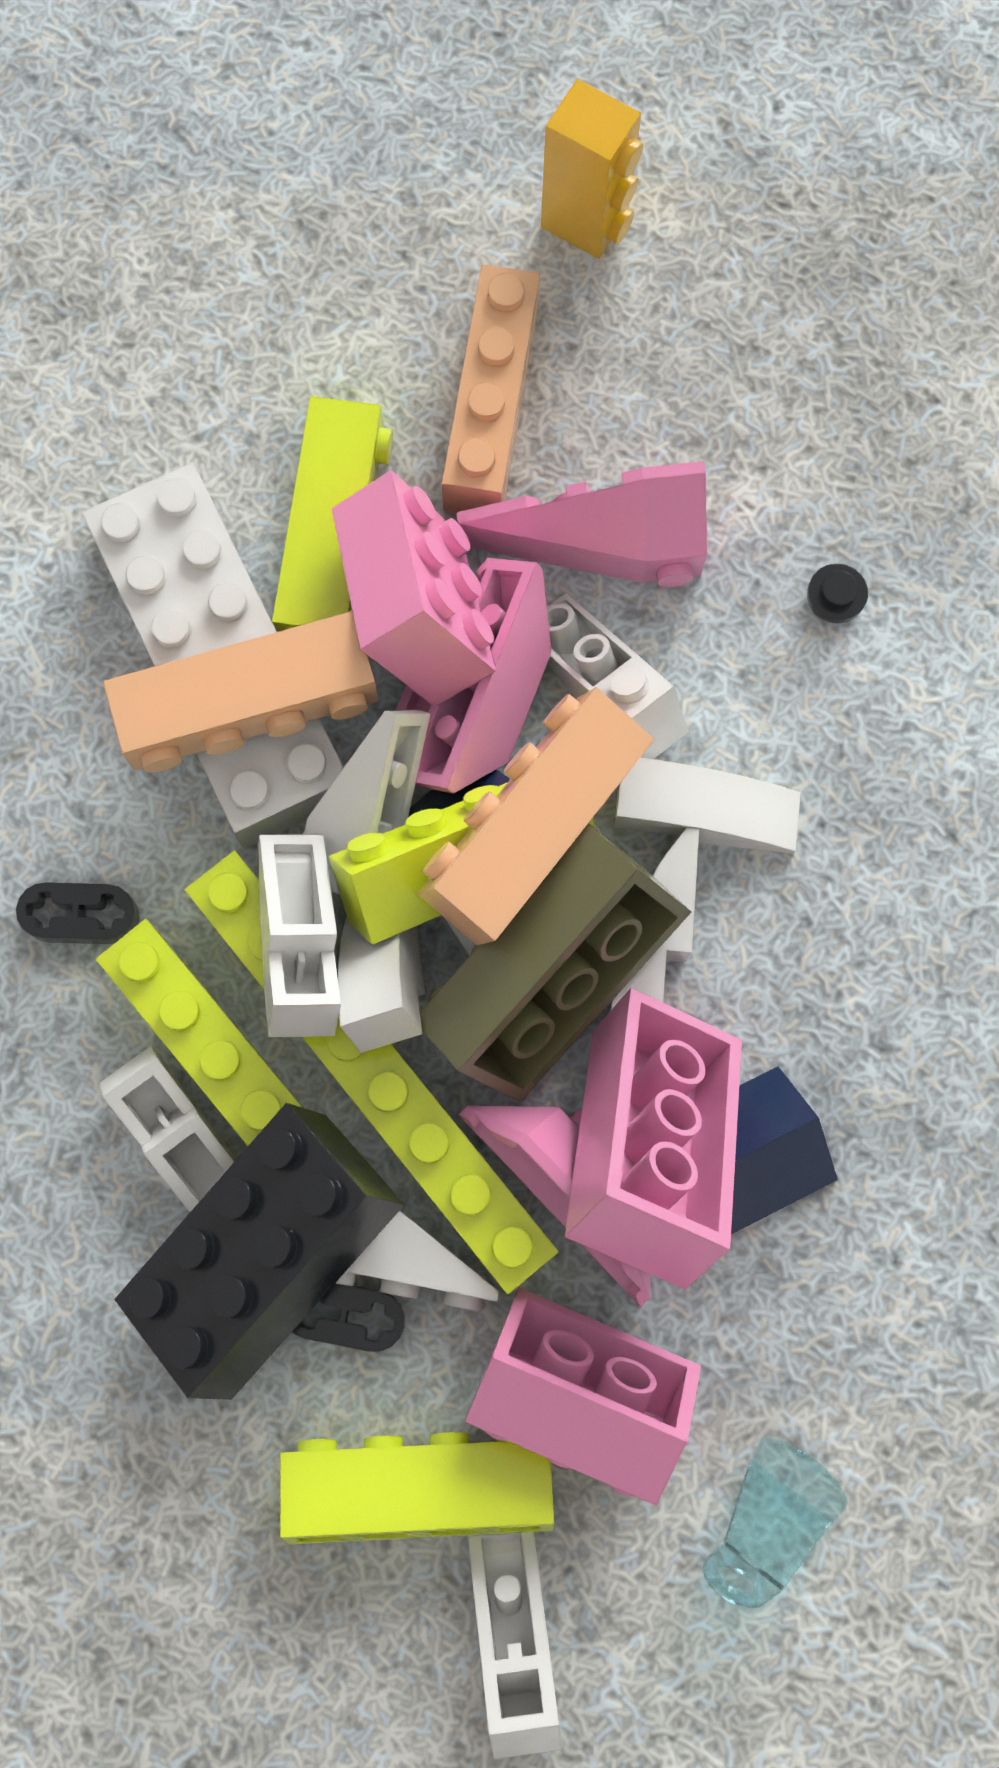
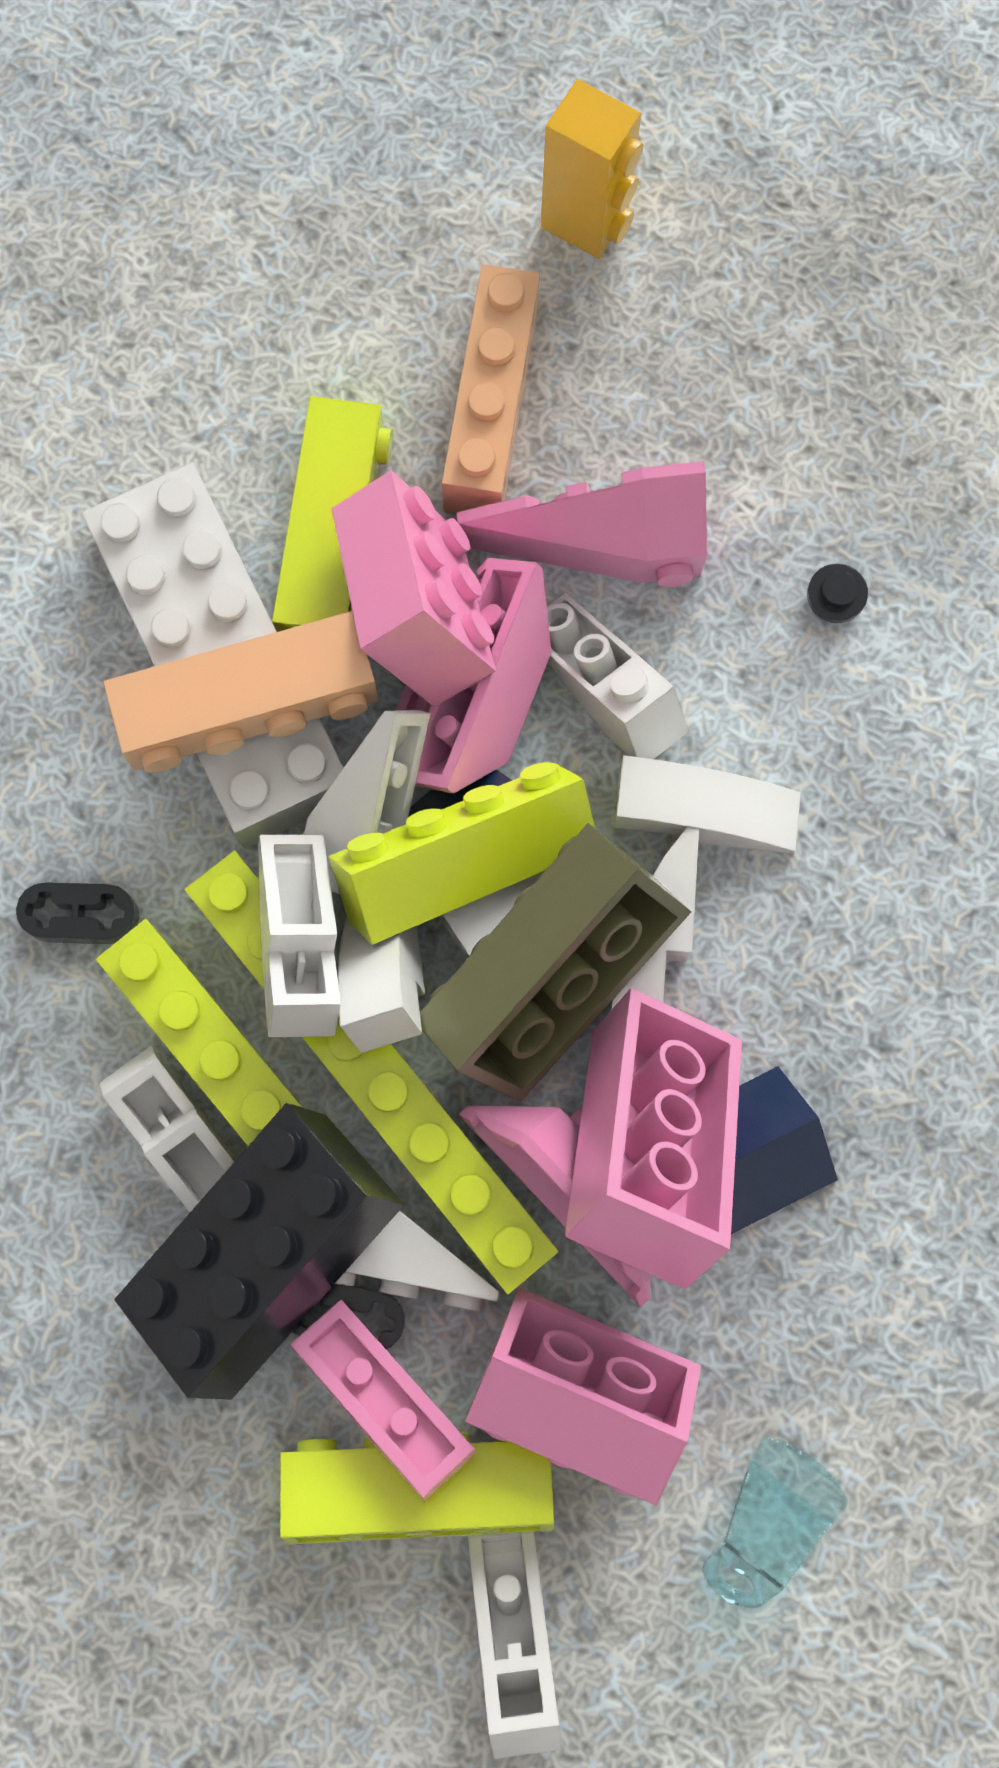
(383, 1400): none -> bright pink plate
(535, 816): light nougat brick -> none

